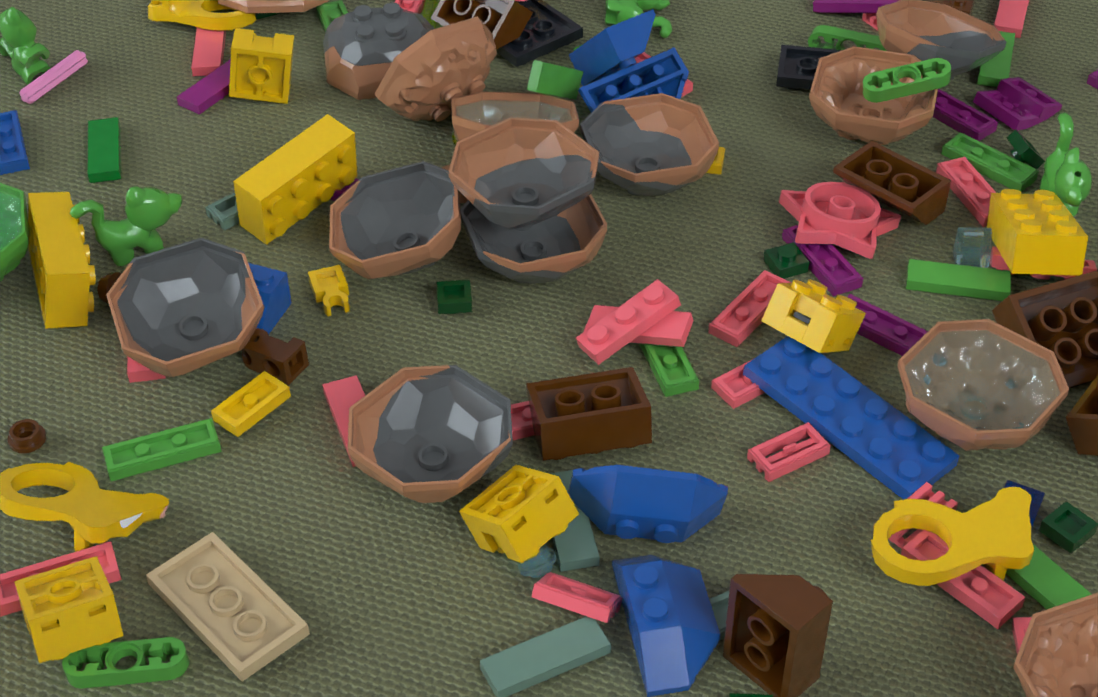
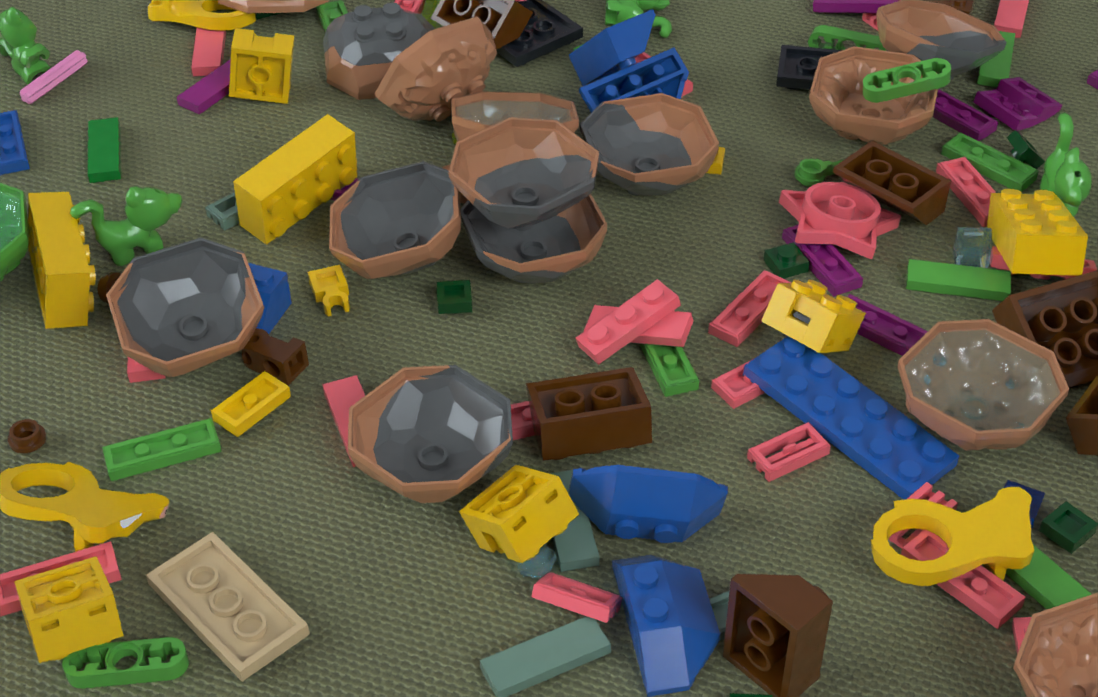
(554, 80): bright green tile -> none
(814, 171): none -> bright green plate

